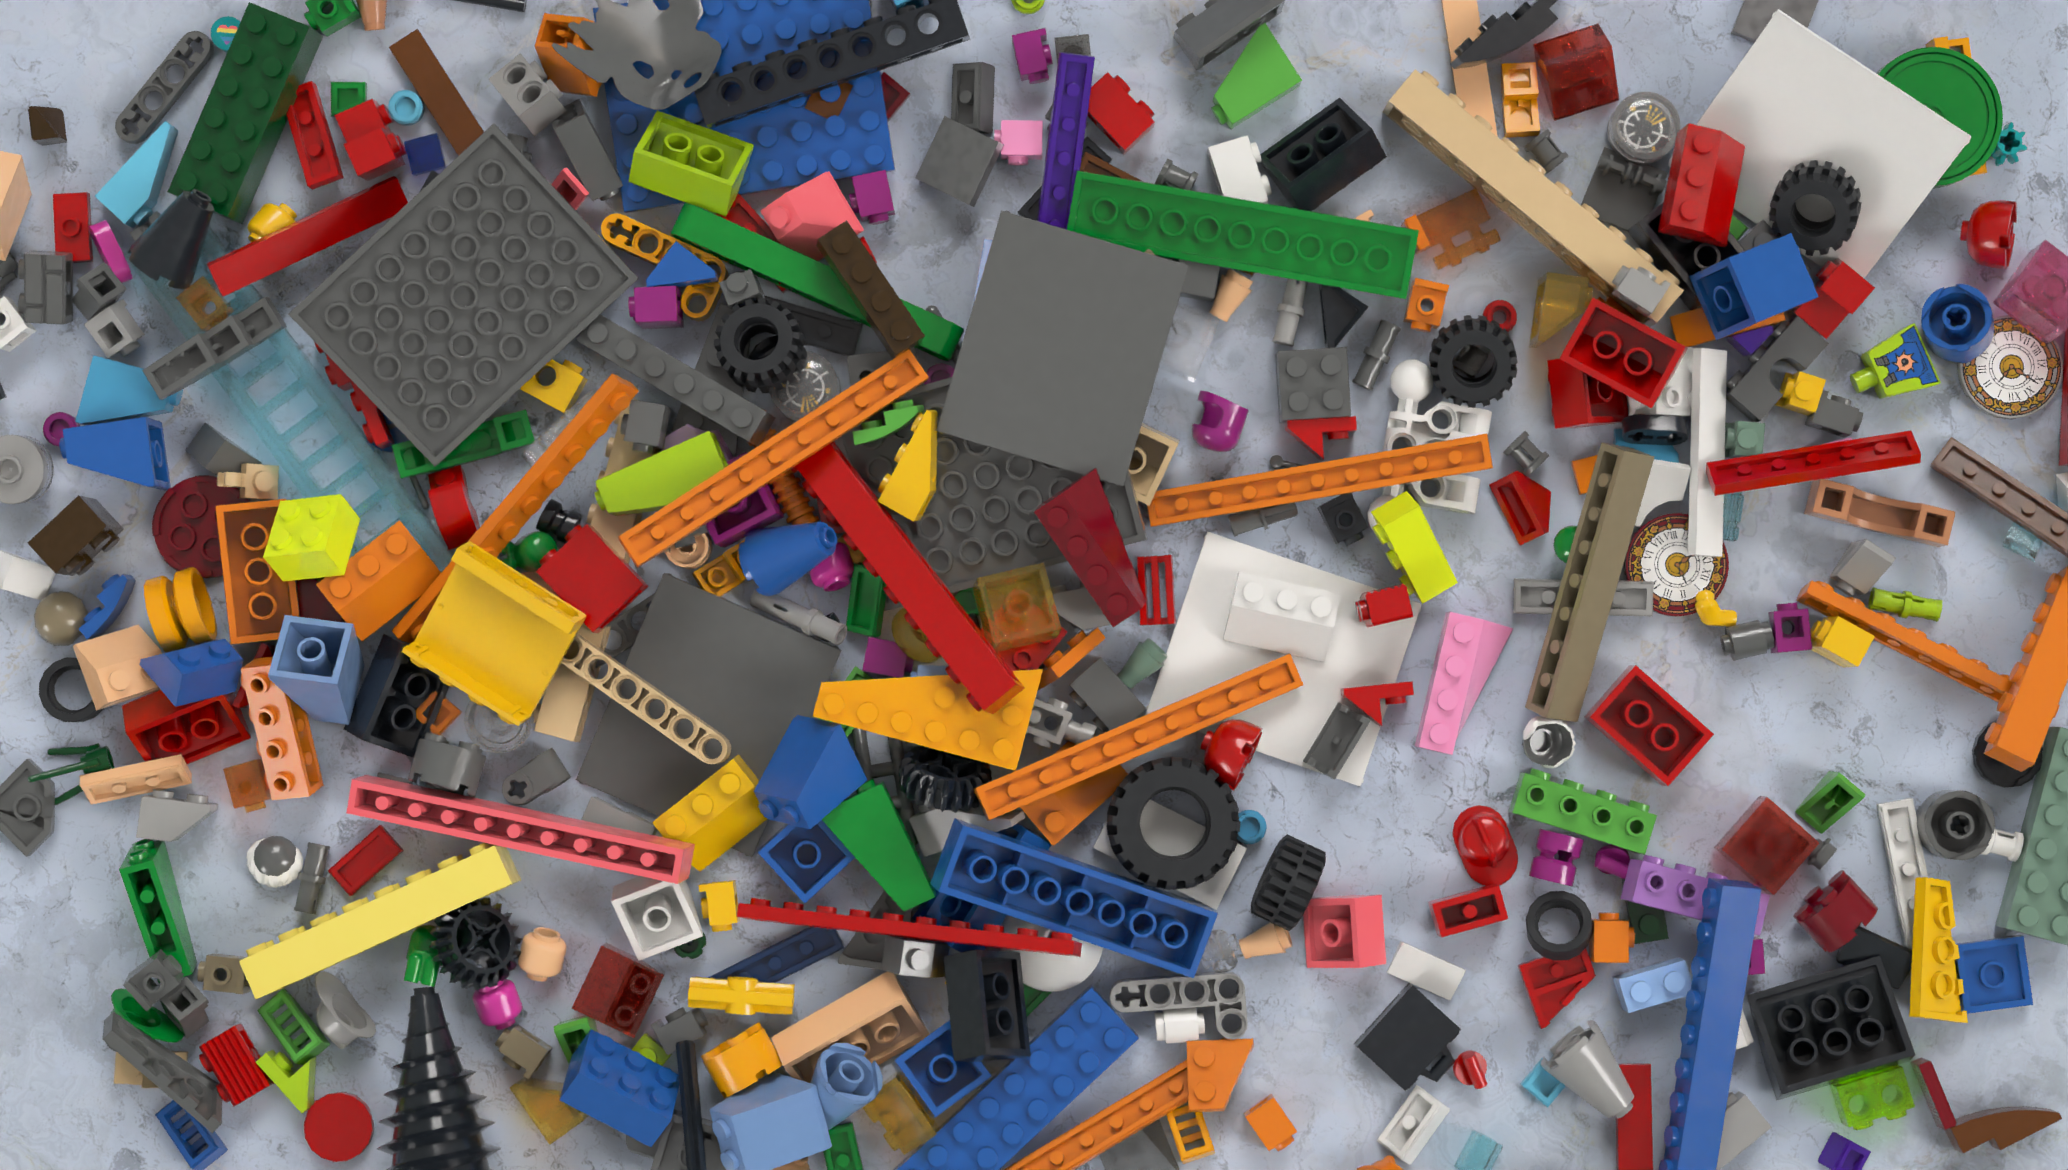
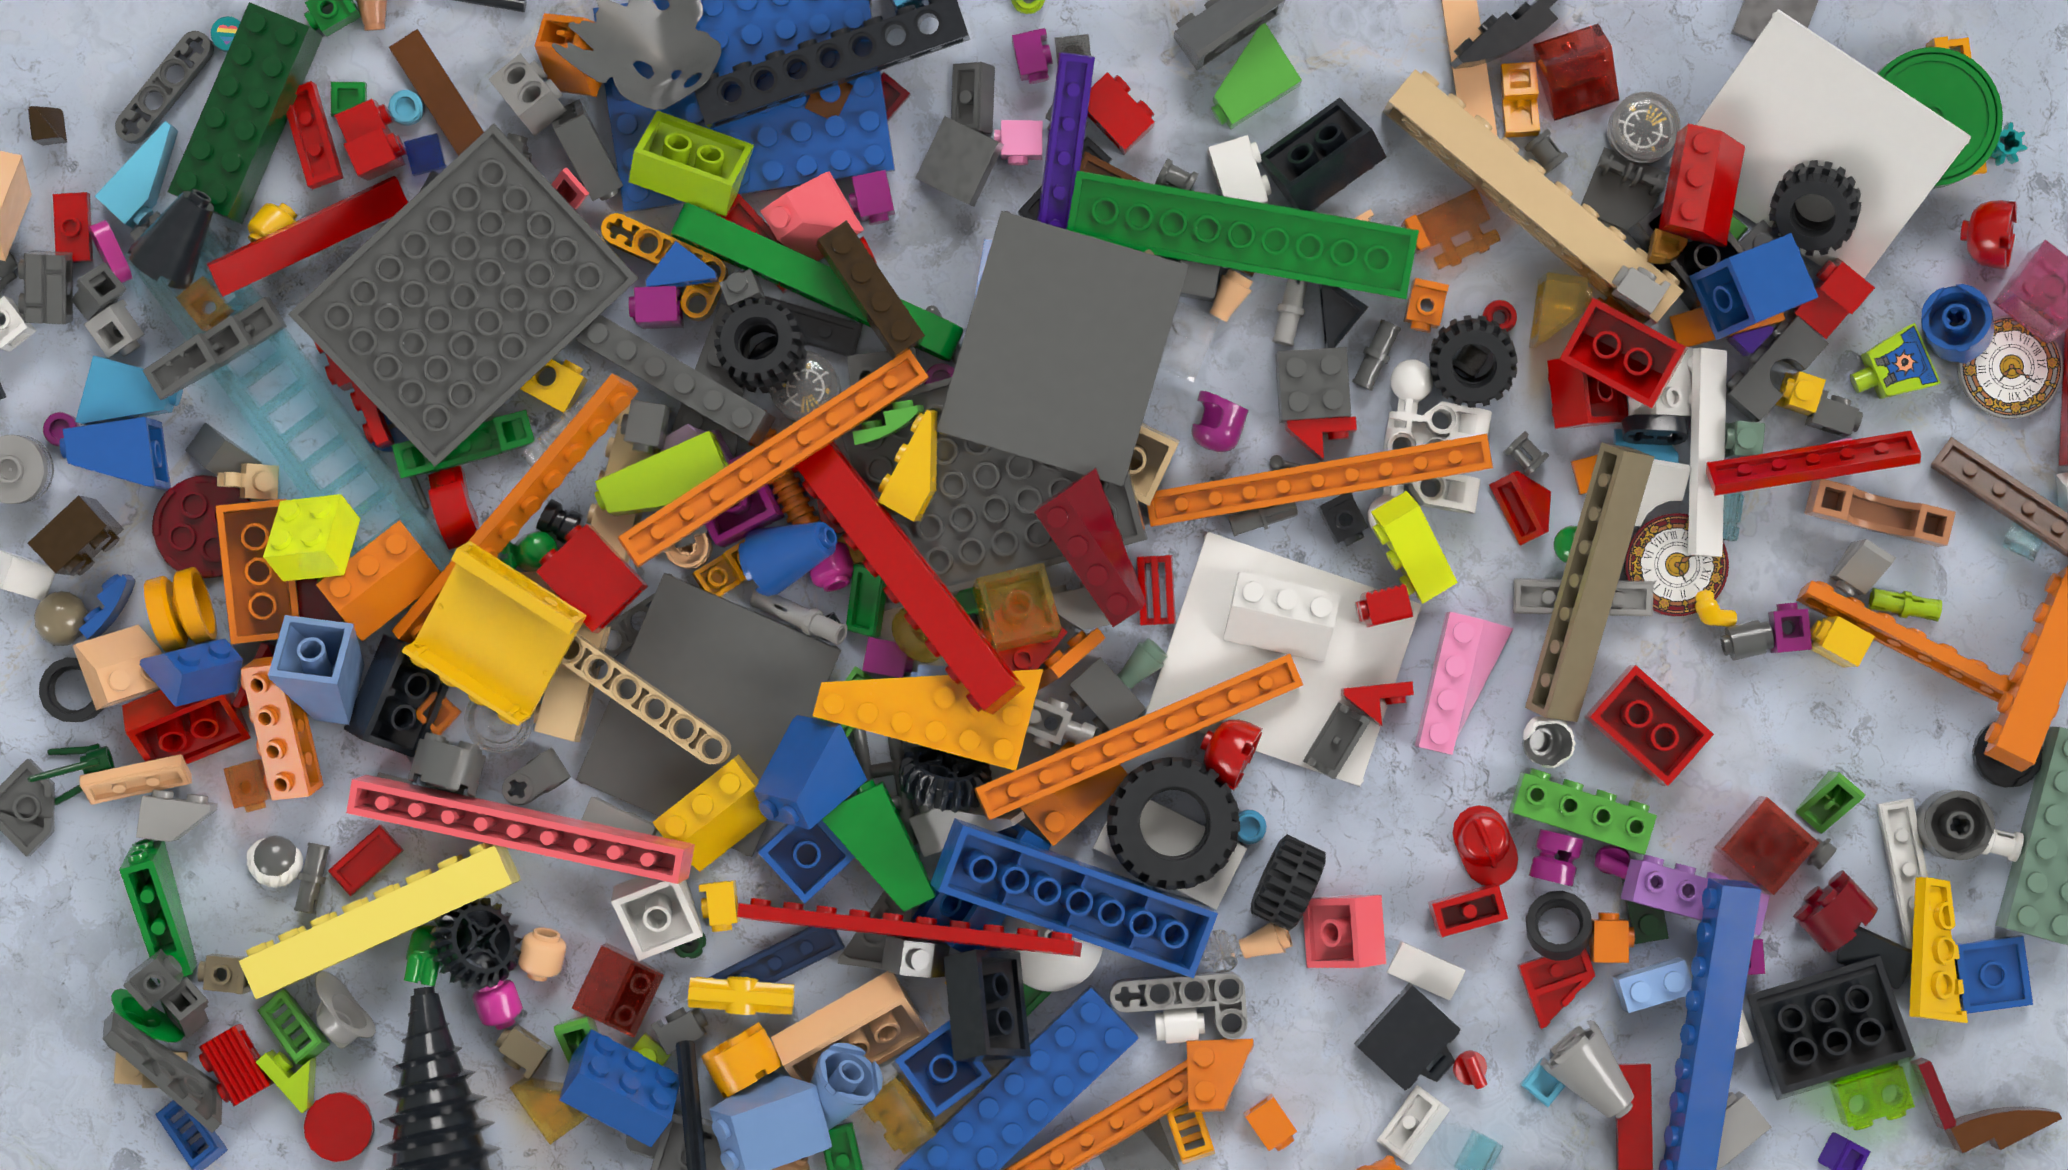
(1665, 247): none -> pearl gold tile

